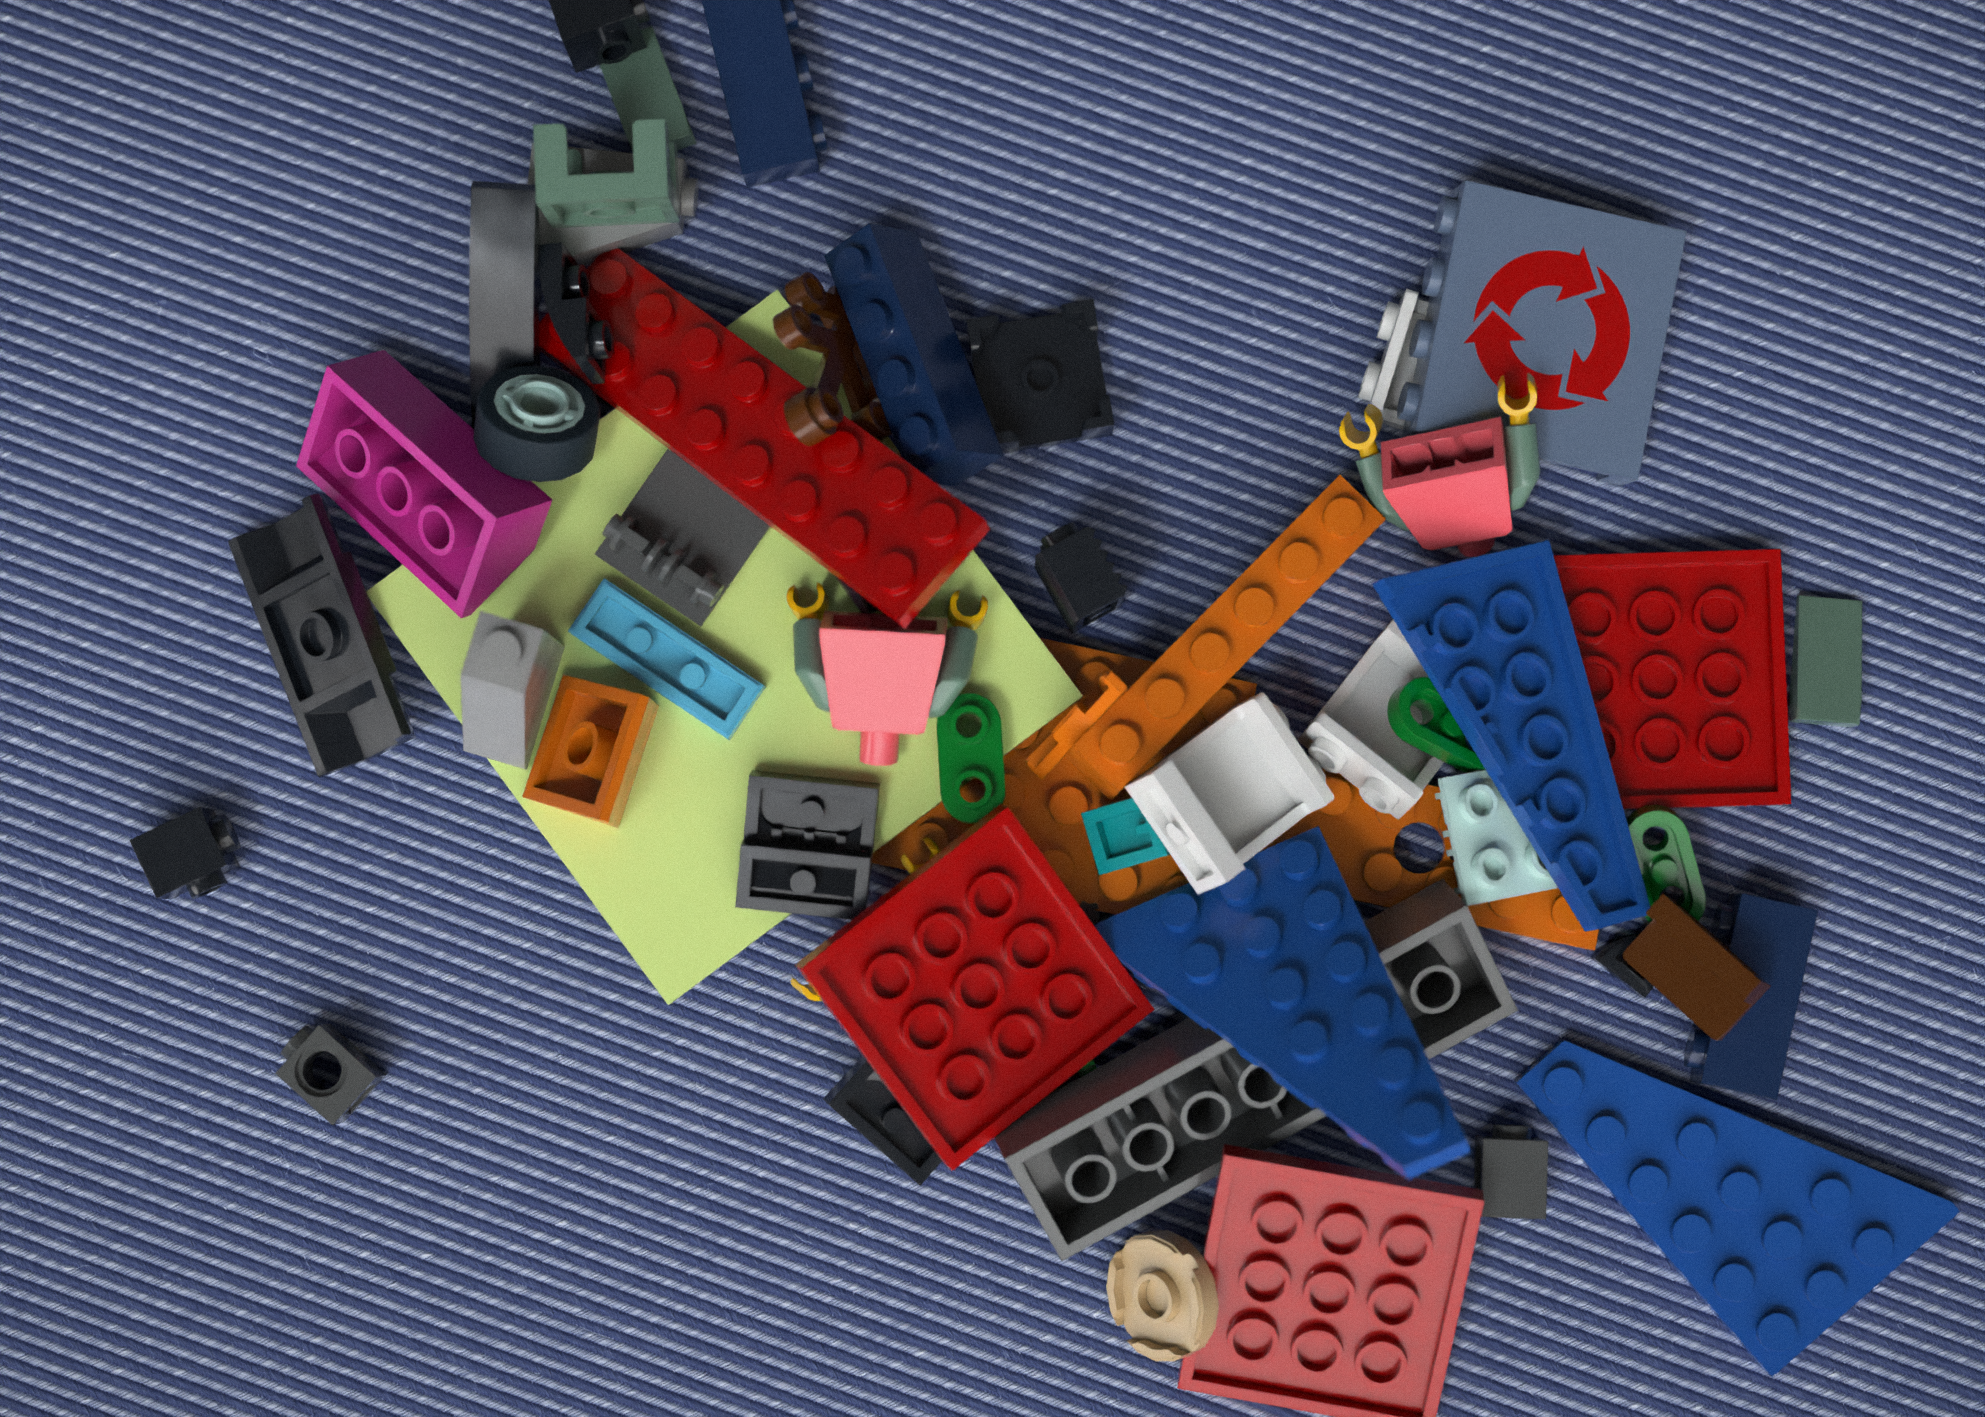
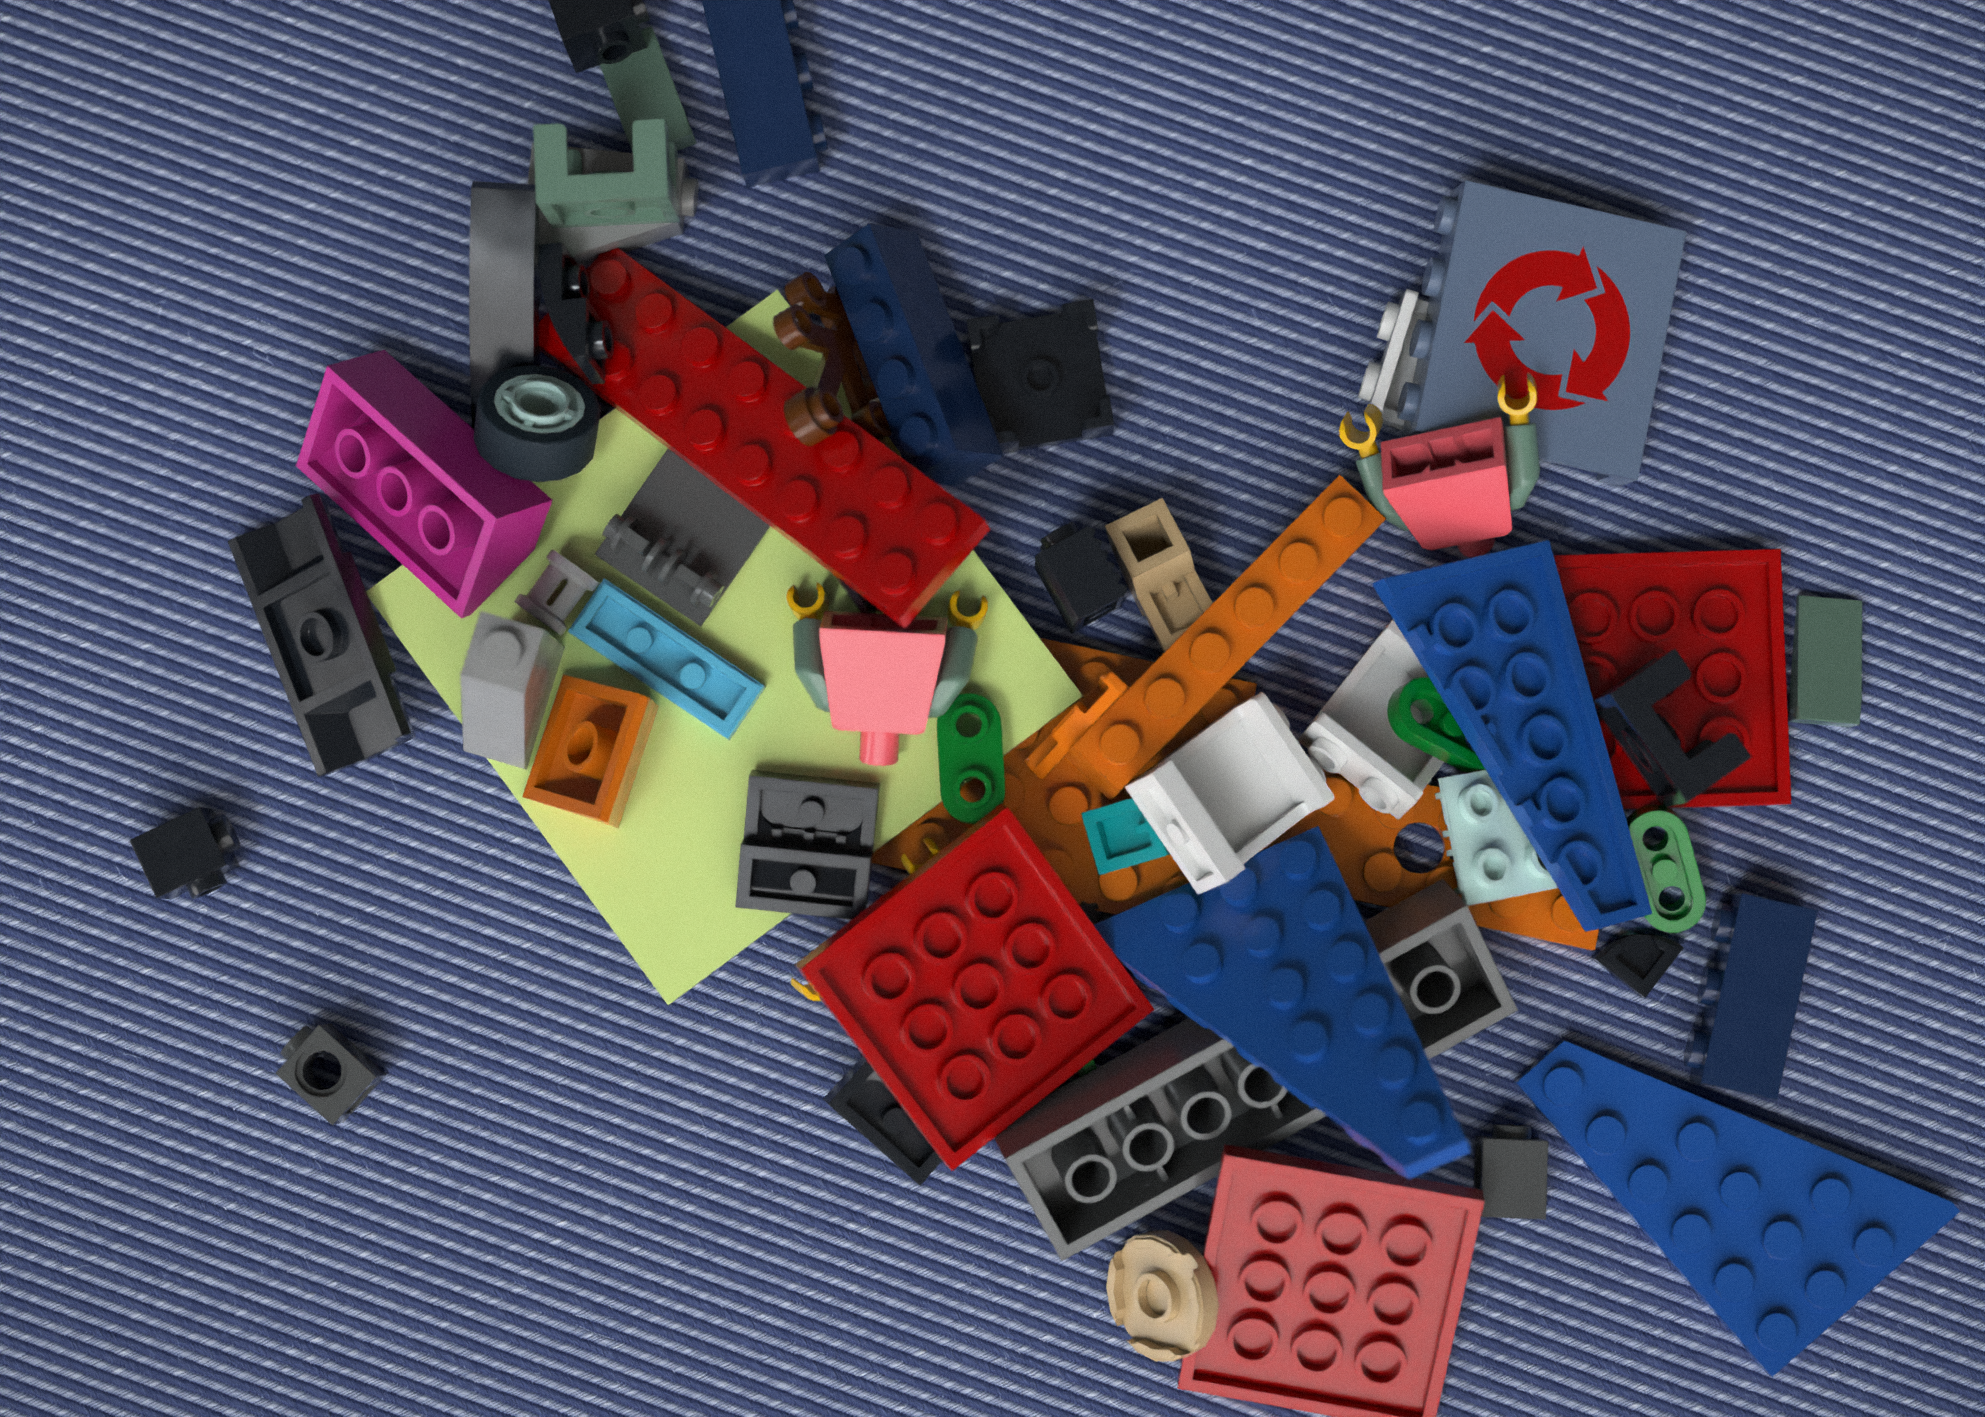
(576, 586): none -> light grey bush
(1158, 570): none -> tan brick
(1652, 741): none -> black panel
(1694, 969): reddish brown panel -> none

